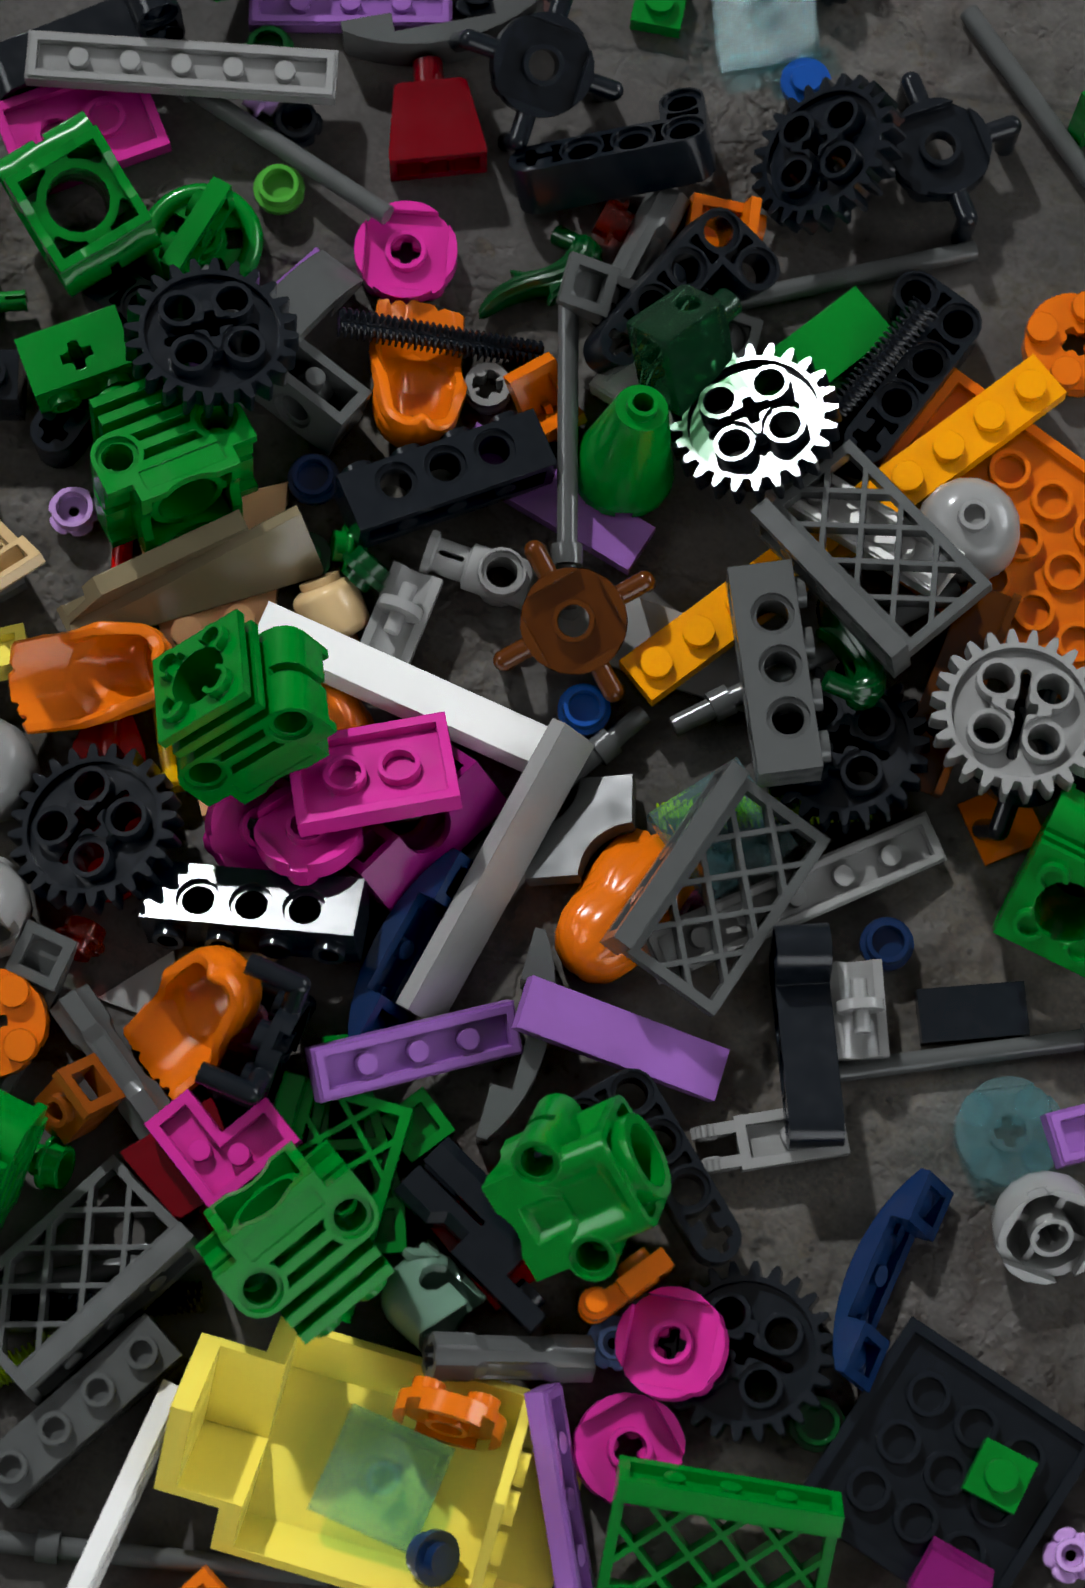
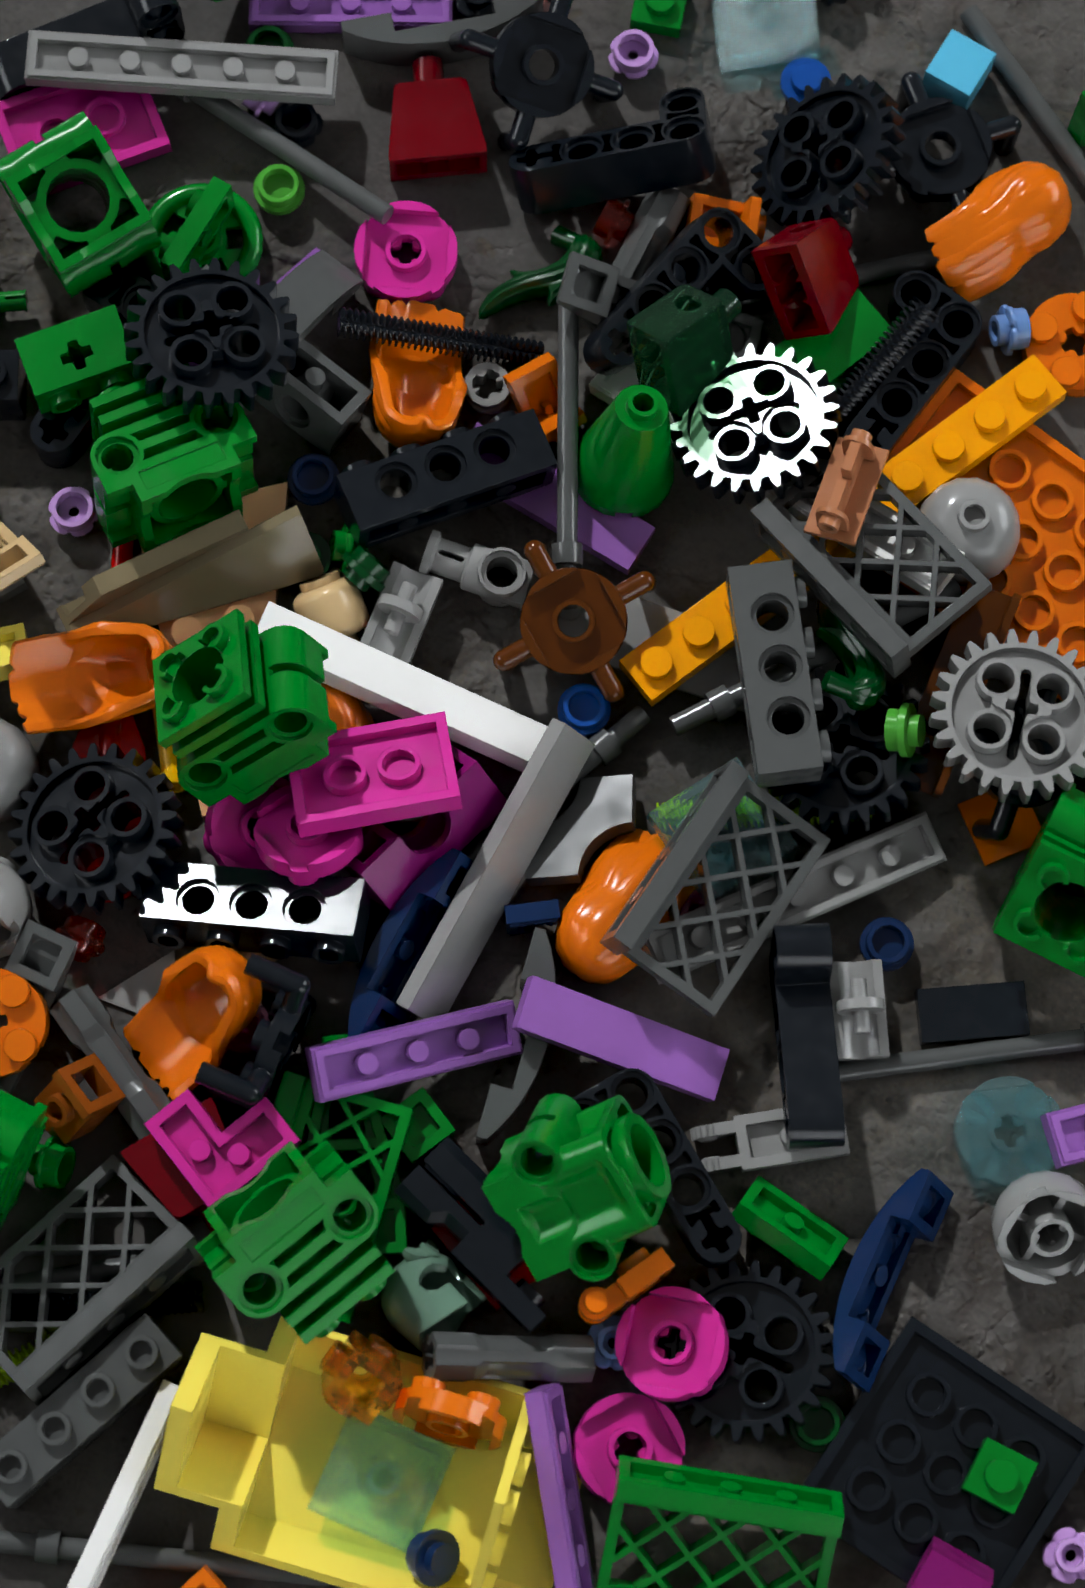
(364, 1393): none -> clear orange brick
(522, 917): none -> dark blue tile
(633, 41): none -> lavender plate
(789, 1228): none -> green plate
(808, 276): none -> dark red torso
(847, 488): none -> nougat hinge
(904, 730): none -> bright green plate
(958, 69): none -> medium azure piece
(1000, 228): none -> orange hair
(1010, 329): none -> medium blue plate

